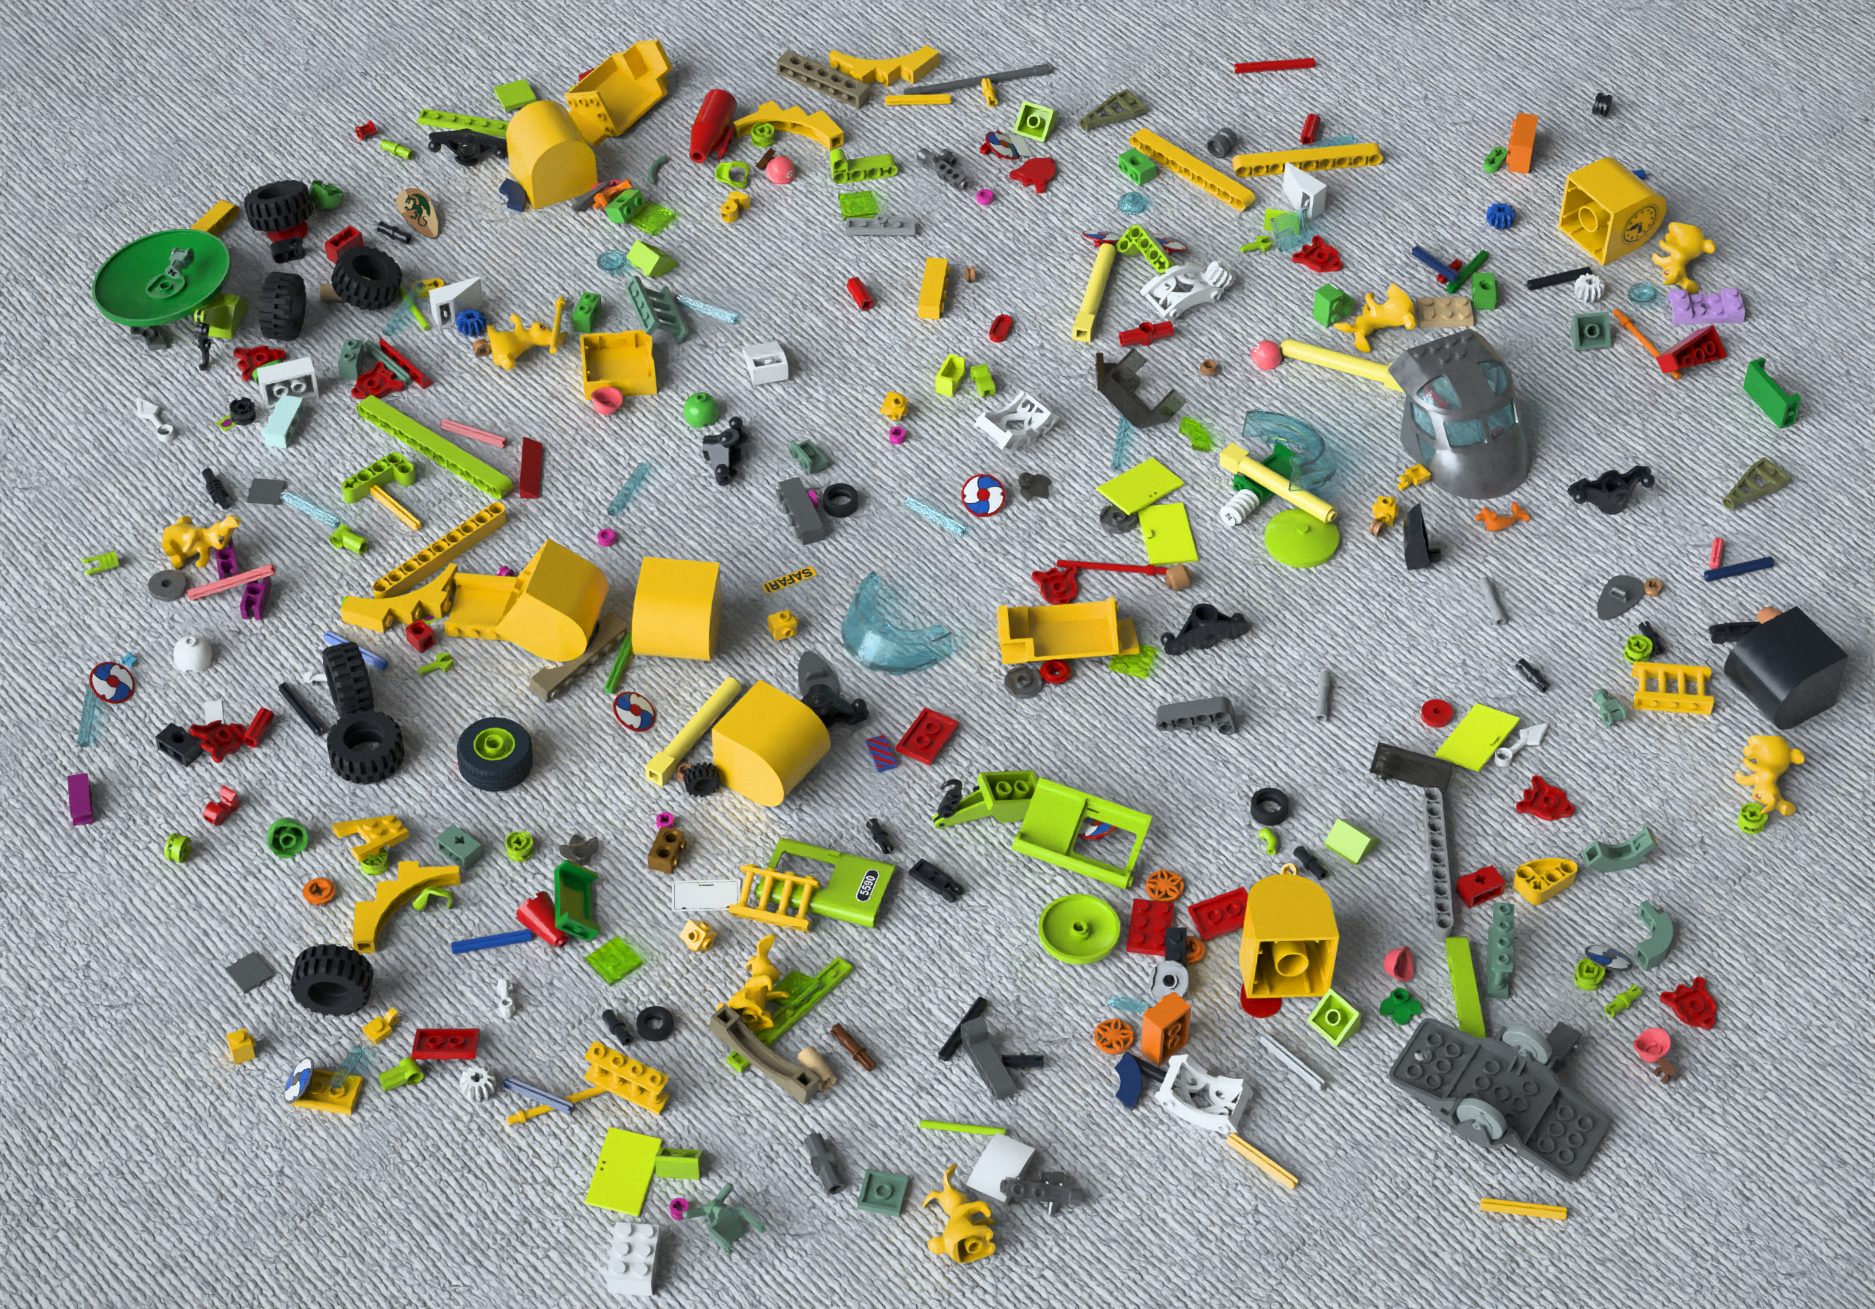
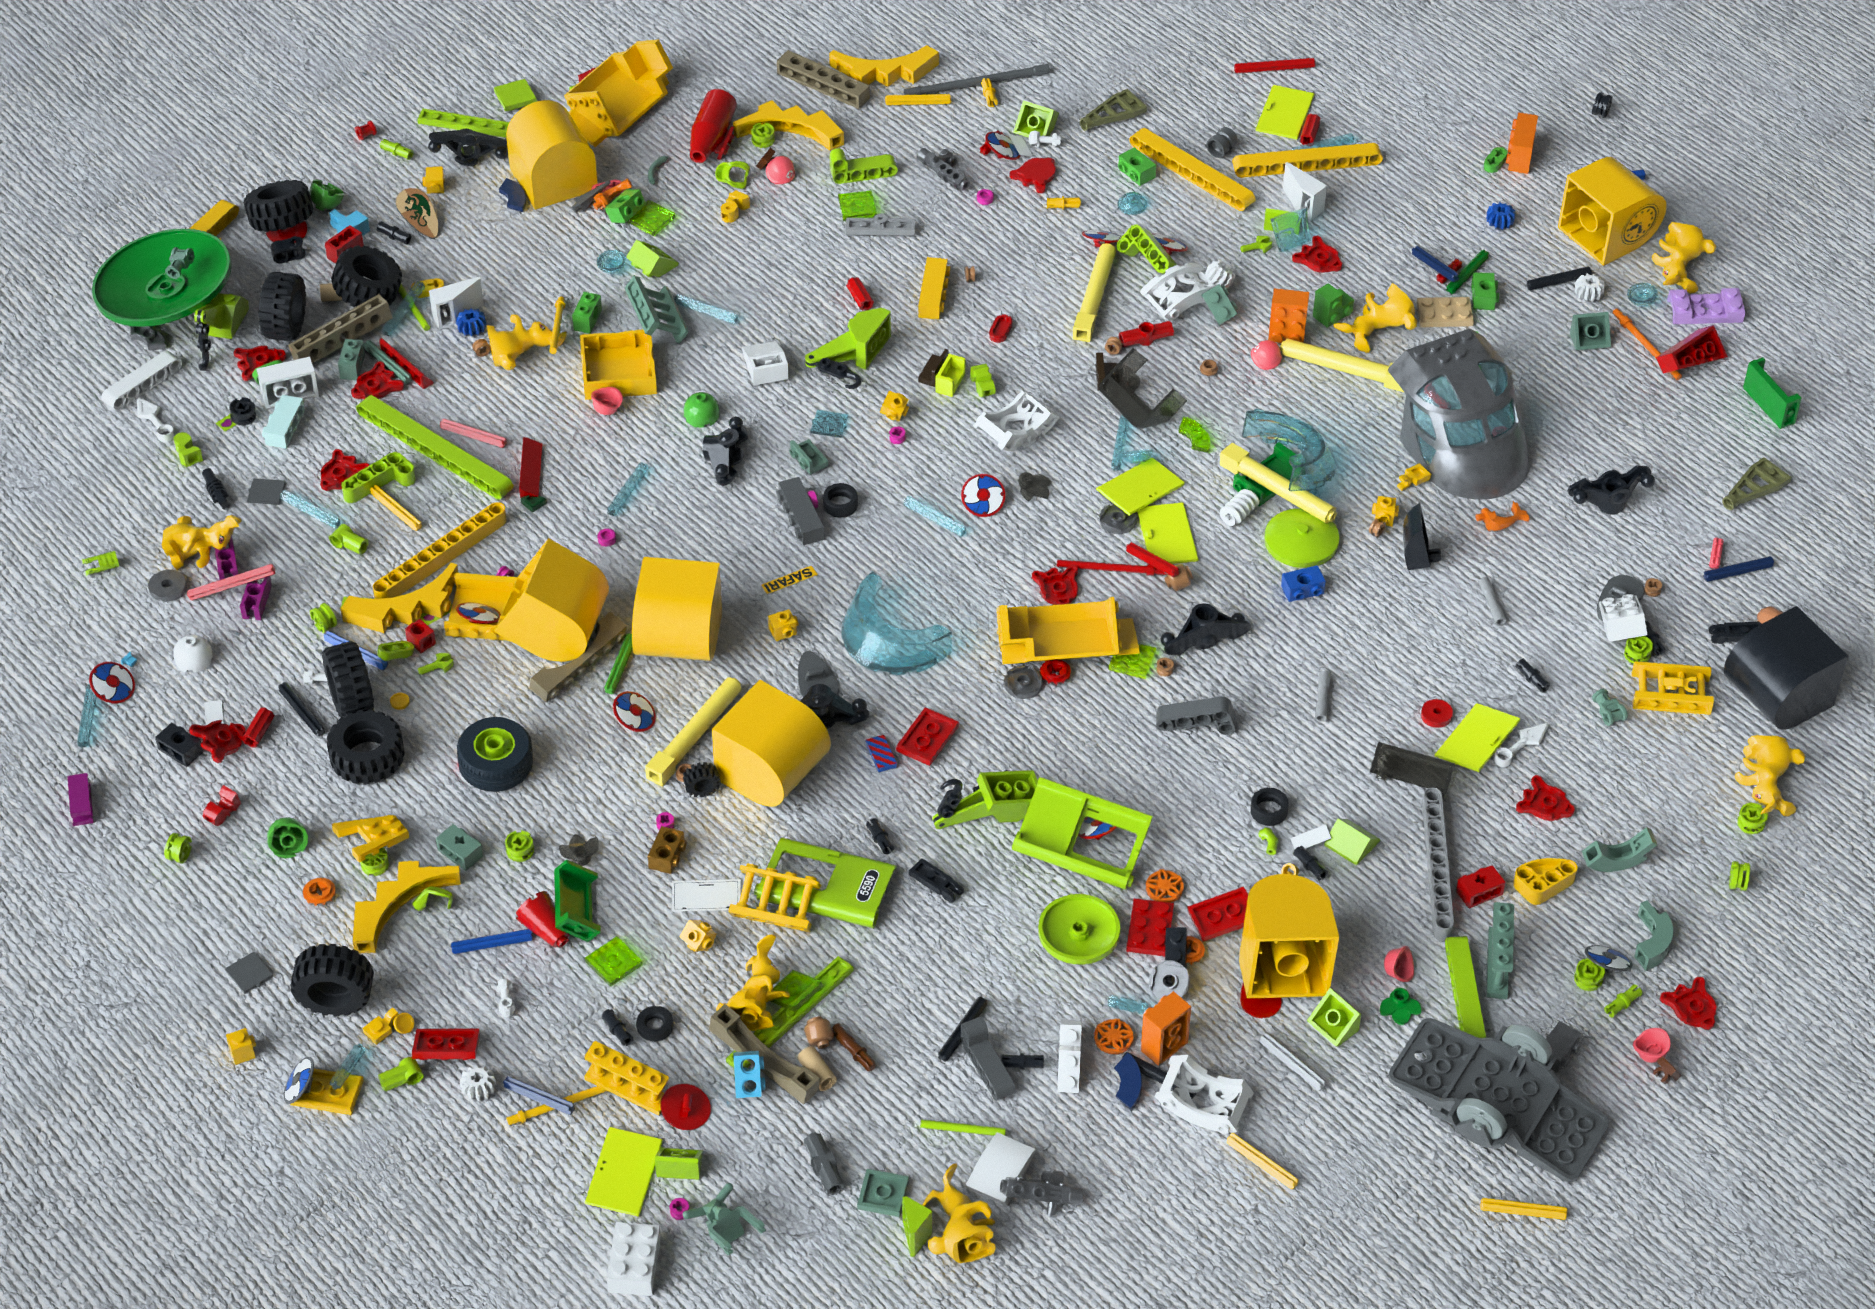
(141, 380): none -> white beam
(187, 452): none -> lime leg
(323, 617): none -> lime wheel
(338, 470): none -> red tile
(347, 326): none -> dark tan brick
(355, 219): none -> medium azure brick
(395, 650): none -> lime plate
(399, 701): none -> yellow piece
(403, 1023): none -> yellow piece
(434, 180): none -> yellow brick
(478, 613): none -> shield
(533, 503): none -> dark green tile
(685, 1106): none -> red shield
(744, 1074): none -> medium azure brick
(818, 1032): none -> medium nougat head
(829, 423): none -> clear light blue piece
(862, 343): none -> lime slope
(917, 1224): none -> lime slope
(931, 369): none -> dark brown panel
(1035, 139): none -> white bar
(1063, 203): none -> yellow axle
(1069, 1056): none -> white arch
(1117, 345): none -> medium nougat bush
(1137, 456): none -> clear light blue hat
(1152, 559): none -> red axle
(1165, 662): none -> medium nougat bush
(1219, 304): none -> sand green bracket
(1285, 112): none -> neon yellow container
(1288, 315): none -> orange brick
(1303, 583): none -> blue brick
(1311, 837): none -> white sticker
(1623, 617): none -> white slope
(1673, 682): none -> yellow plate
(1737, 875): none -> lime wheel

